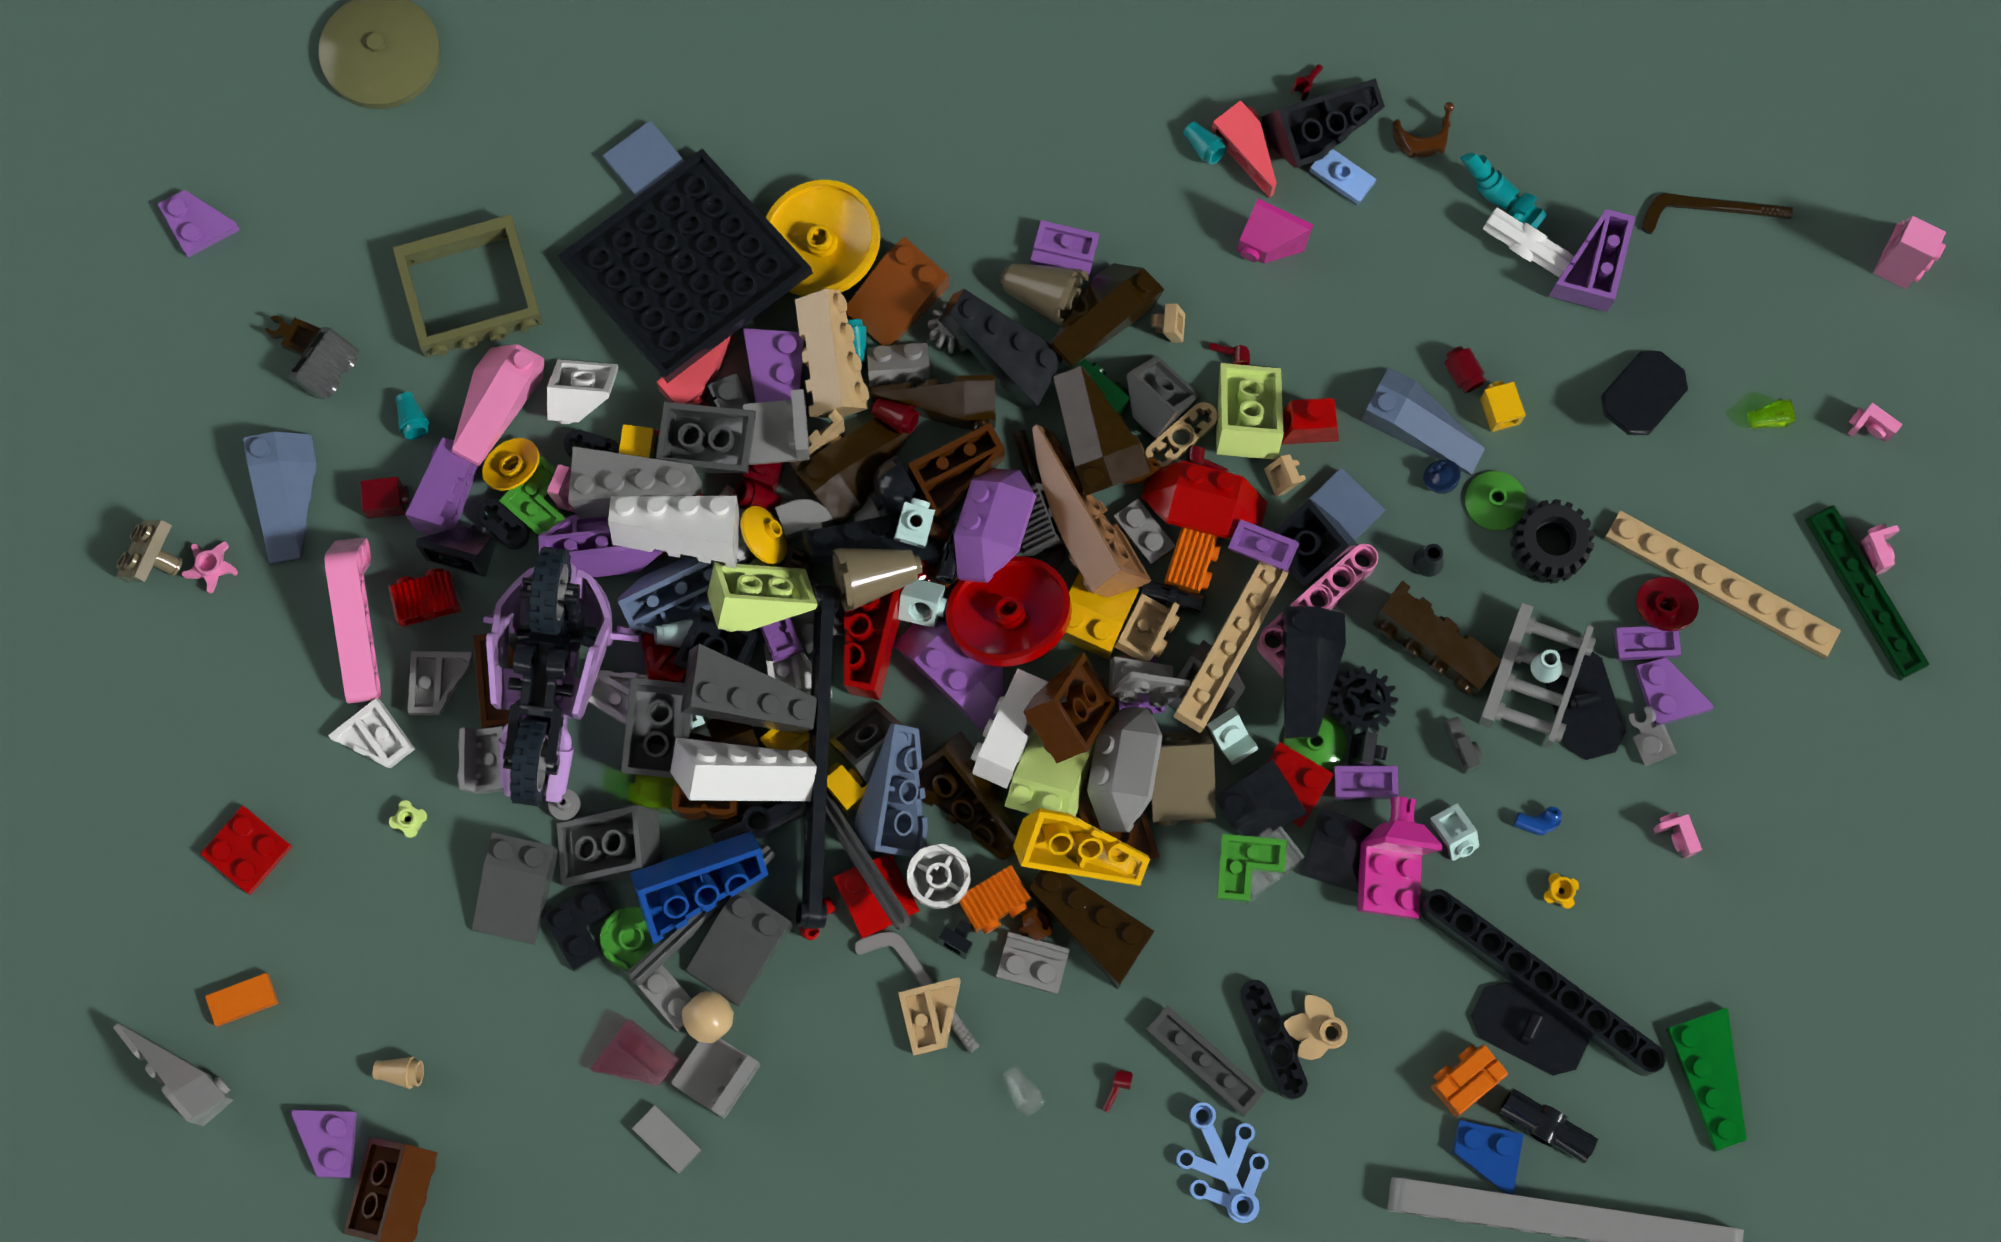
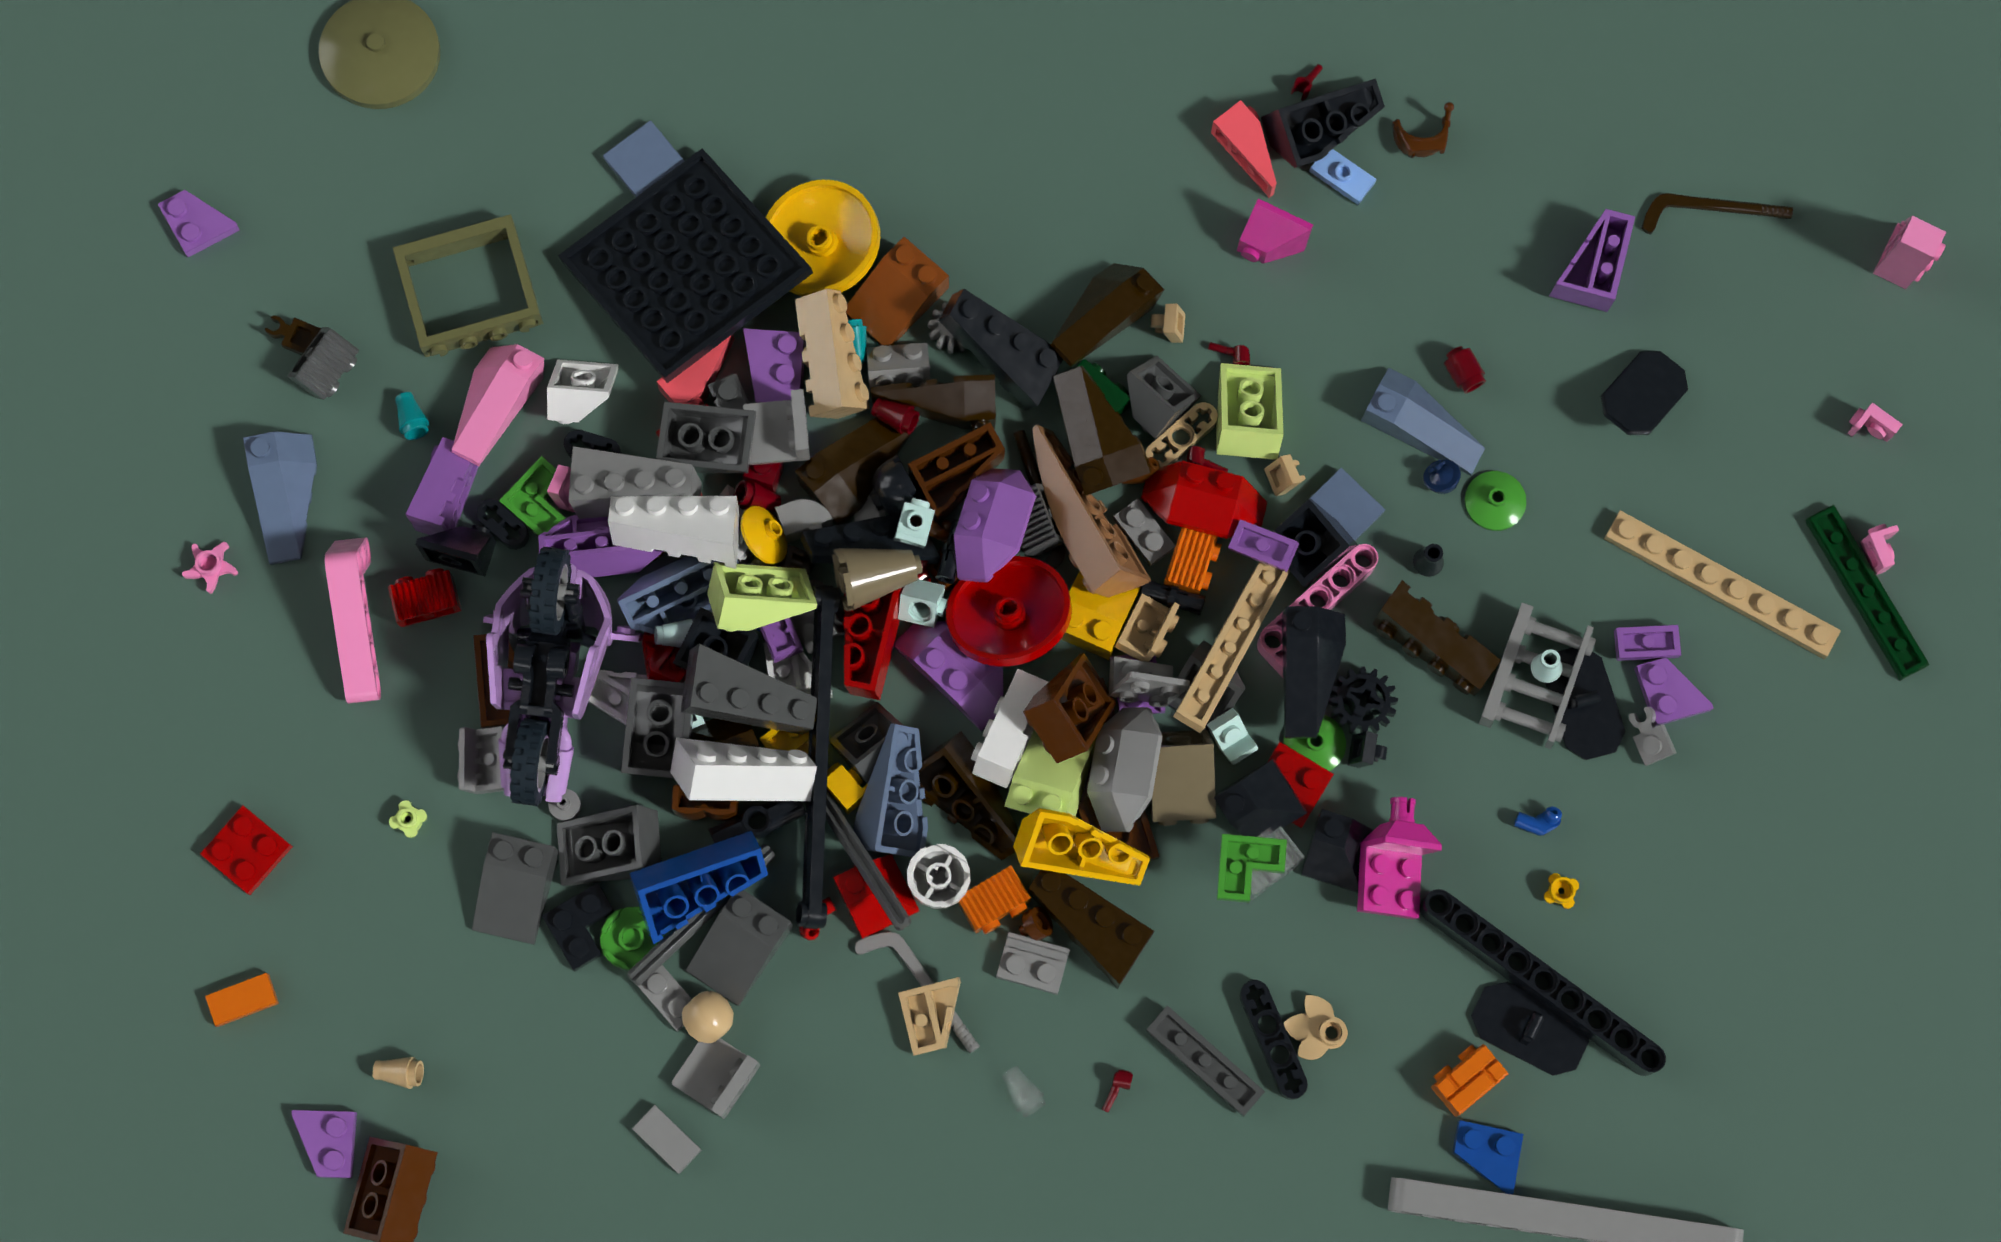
(146, 552): dark tan plate -> none
(187, 1087): light grey wedge -> none
(374, 735): white wing -> none
(383, 497): dark red brick -> none
(435, 679): light grey wing -> none
(510, 464): yellow dish -> none
(636, 1056): clear pink wing -> none
(638, 441): yellow brick -> none
(652, 793): clear neon green brick -> none
(824, 438): tan wing -> none
(956, 940): black tile -> none
(1045, 288): dark tan cone -> none
(1064, 247): medium lavender plate -> none
(1206, 144): teal cone -> none
(1225, 1168): light blue plant -> none
(1310, 421): red torso -> none
(1365, 782): medium lavender plate -> none
(1456, 832): light aqua bracket -> none
(1465, 750): dark grey plate -> none
(1501, 191): teal piece -> none
(1502, 405): yellow brick -> none
(1528, 242): white piece -> none
(1548, 1125): black piece -> none
(1565, 521): black tyre -> none
(1668, 594): dark red dish -> none
(1684, 834): bright pink bracket -> none
(1710, 1069): green wing -> none
(1773, 415): clear neon green cone -> none

